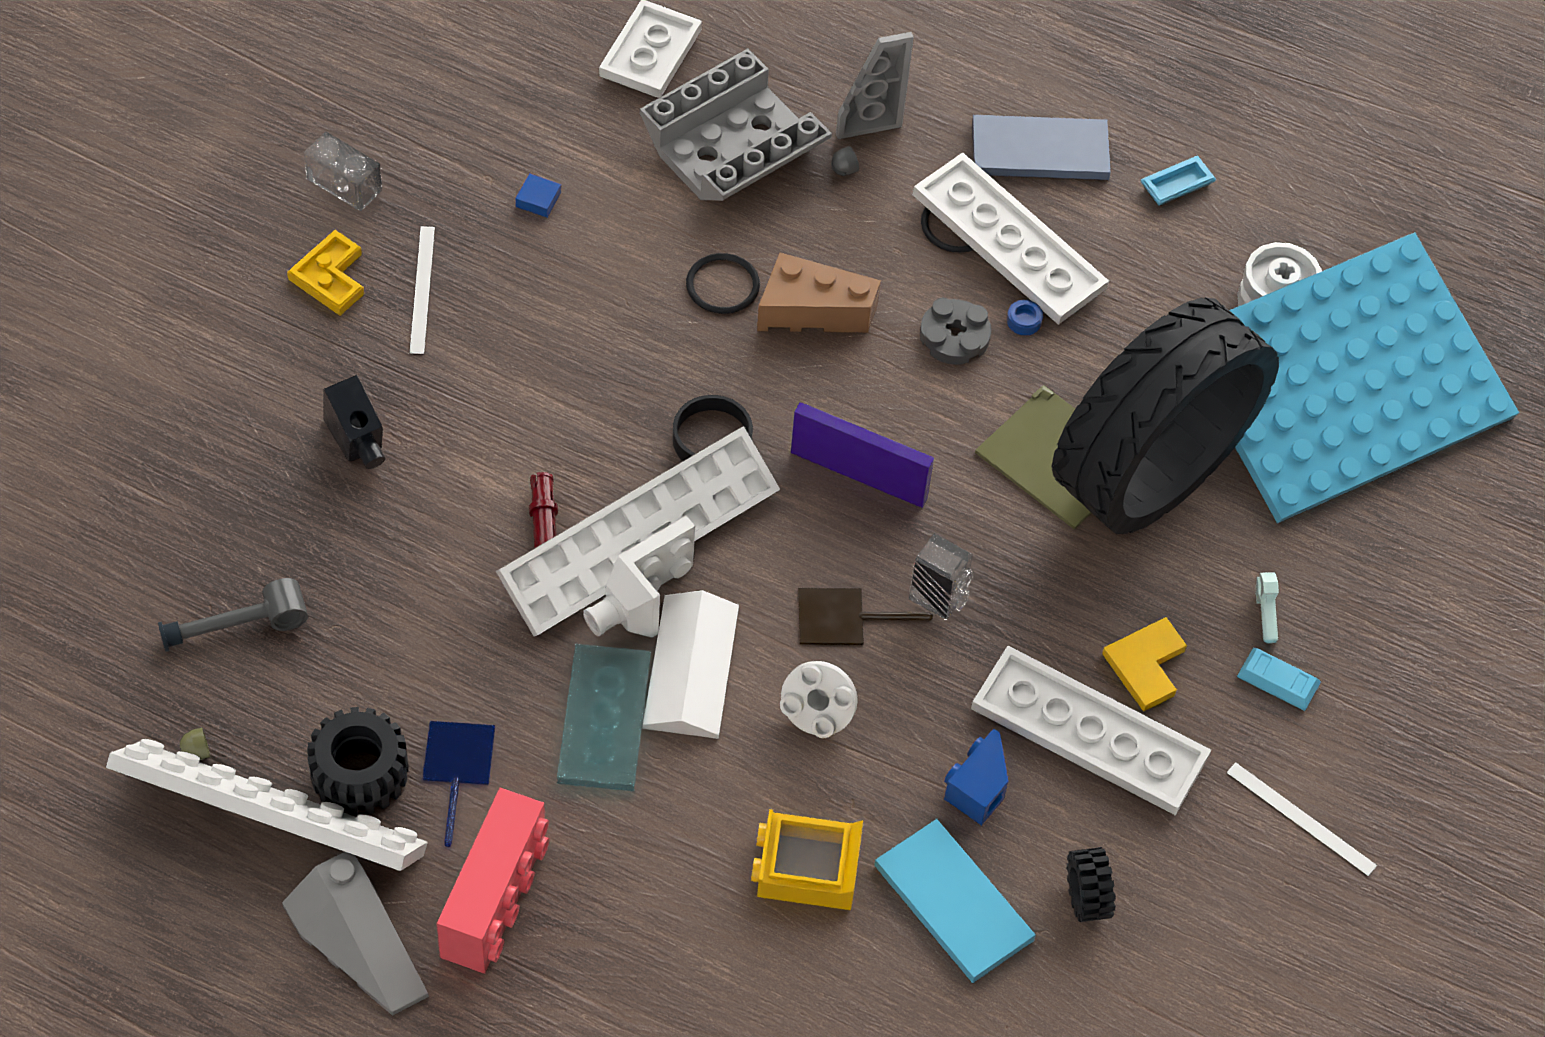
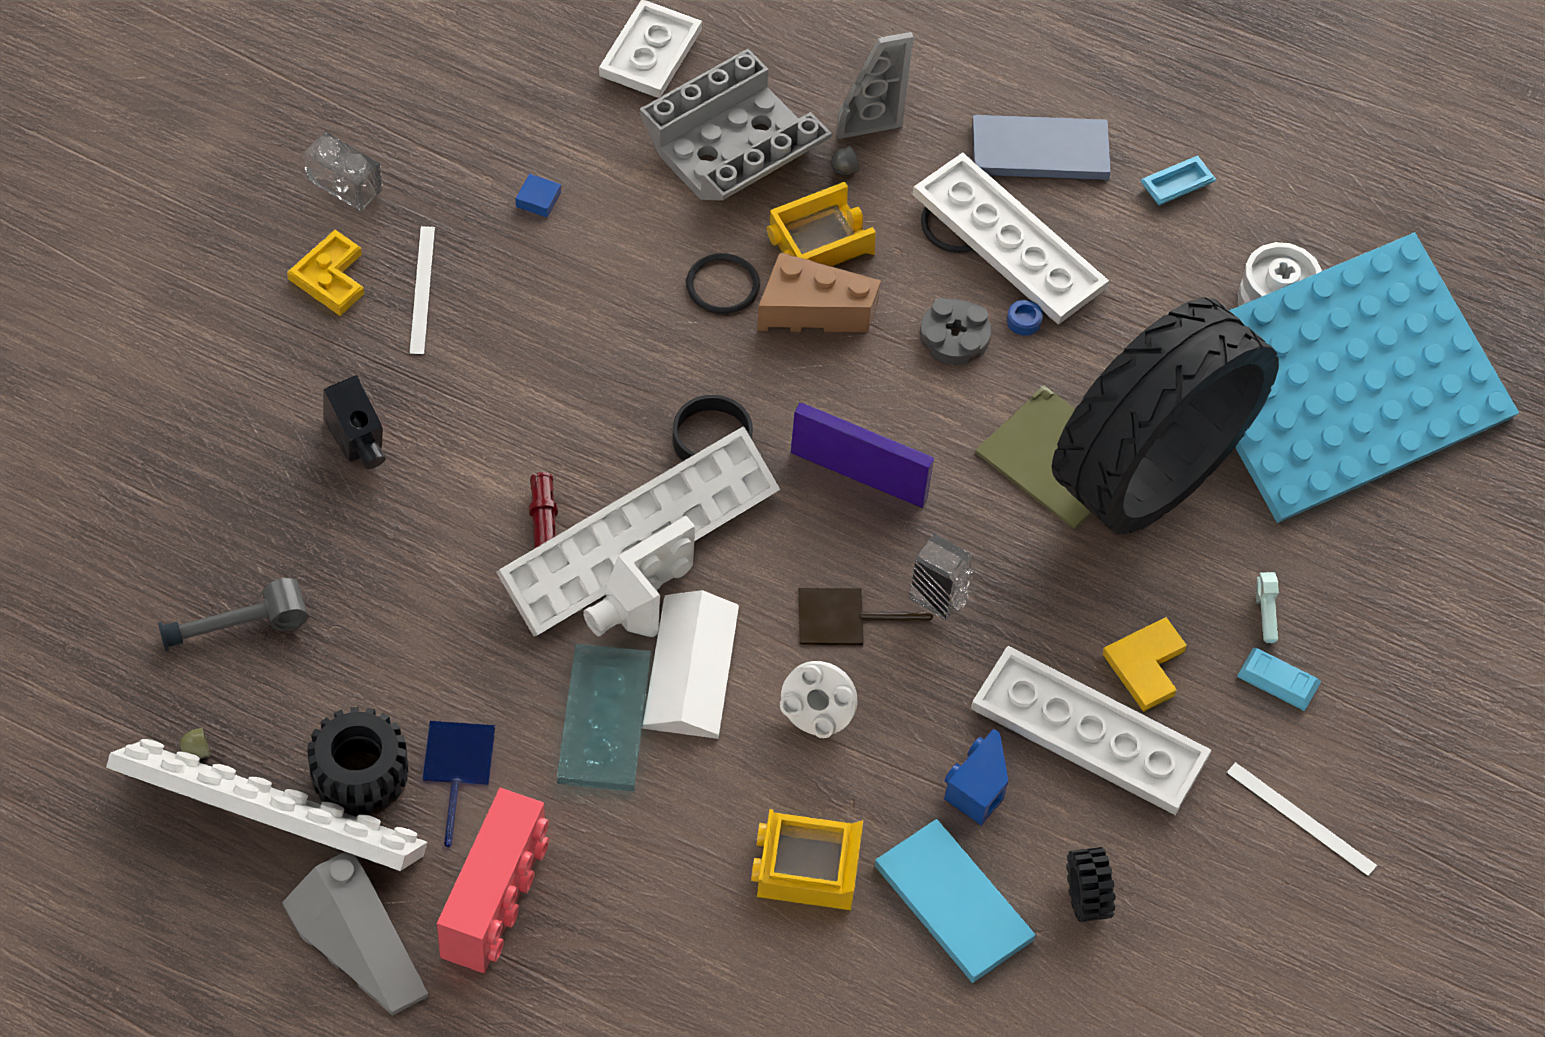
(821, 228): none -> yellow window

